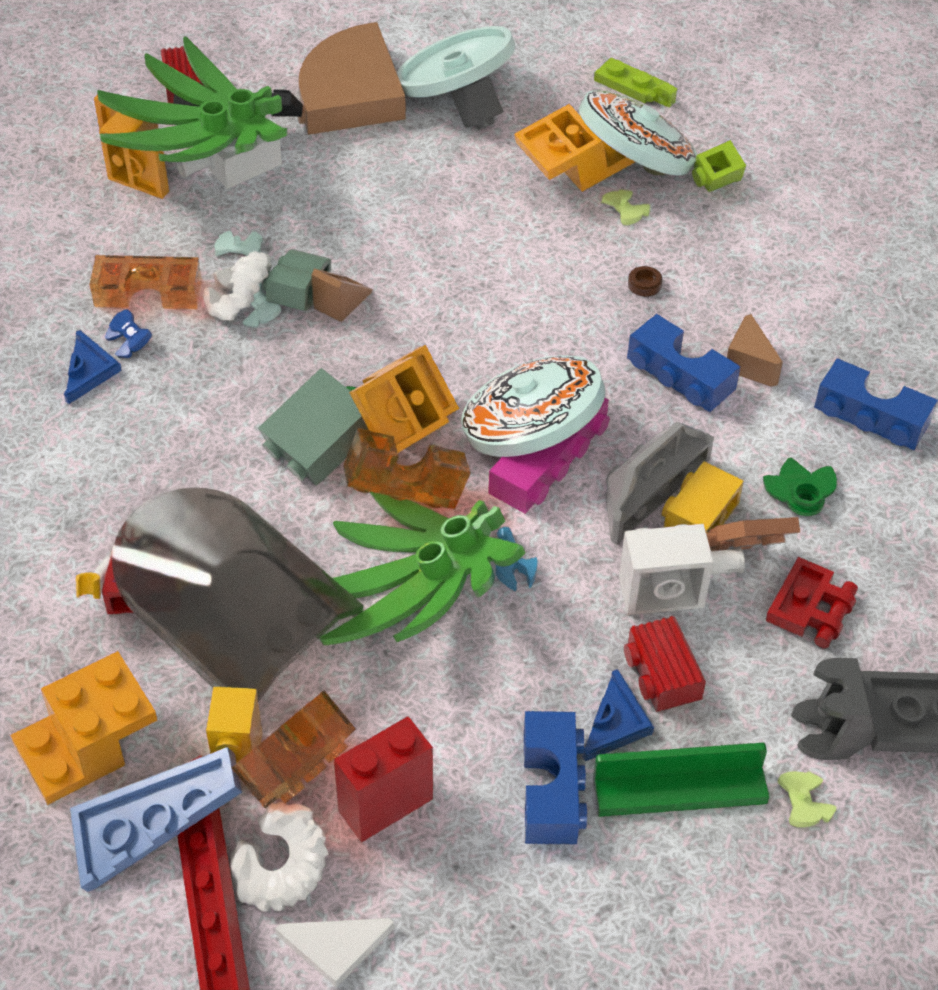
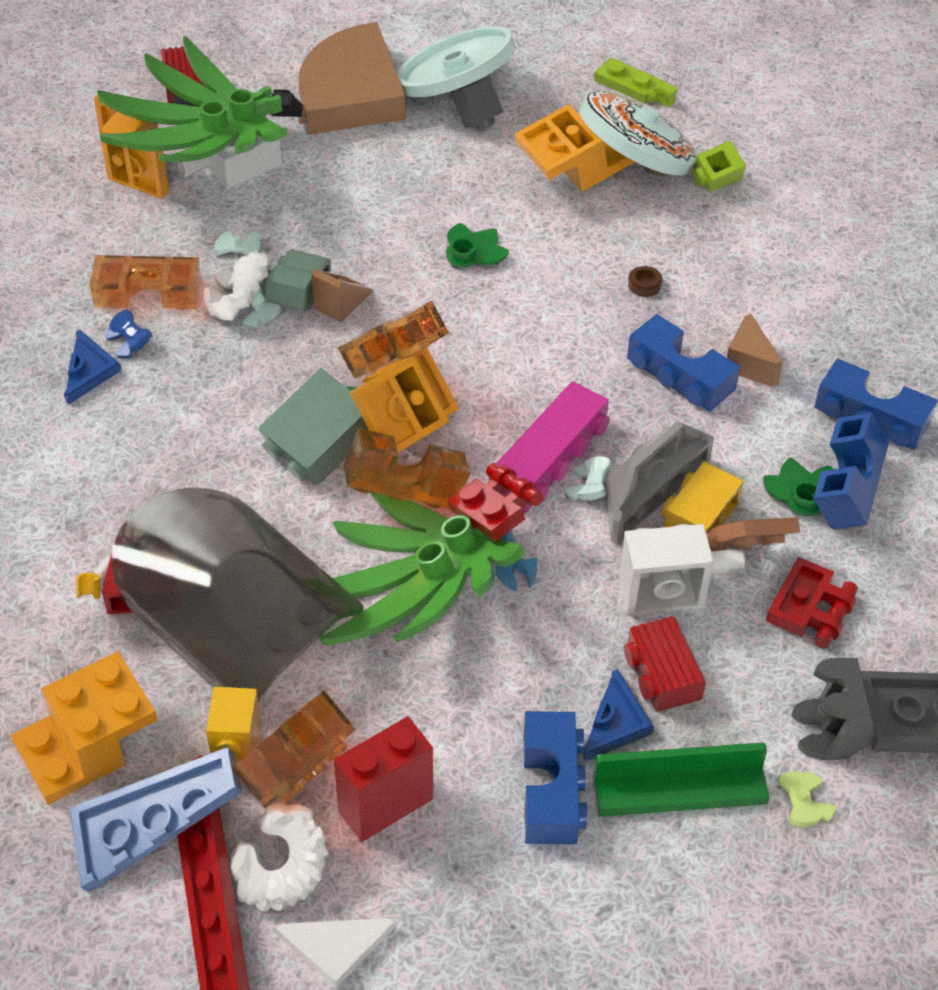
(393, 339): none -> clear orange arch
(473, 248): none -> green plate
(488, 507): none -> red plate
(533, 406): dish -> none
(595, 471): none -> light aqua piece
(628, 213): yellowish green piece -> none
(849, 492): none -> blue arch

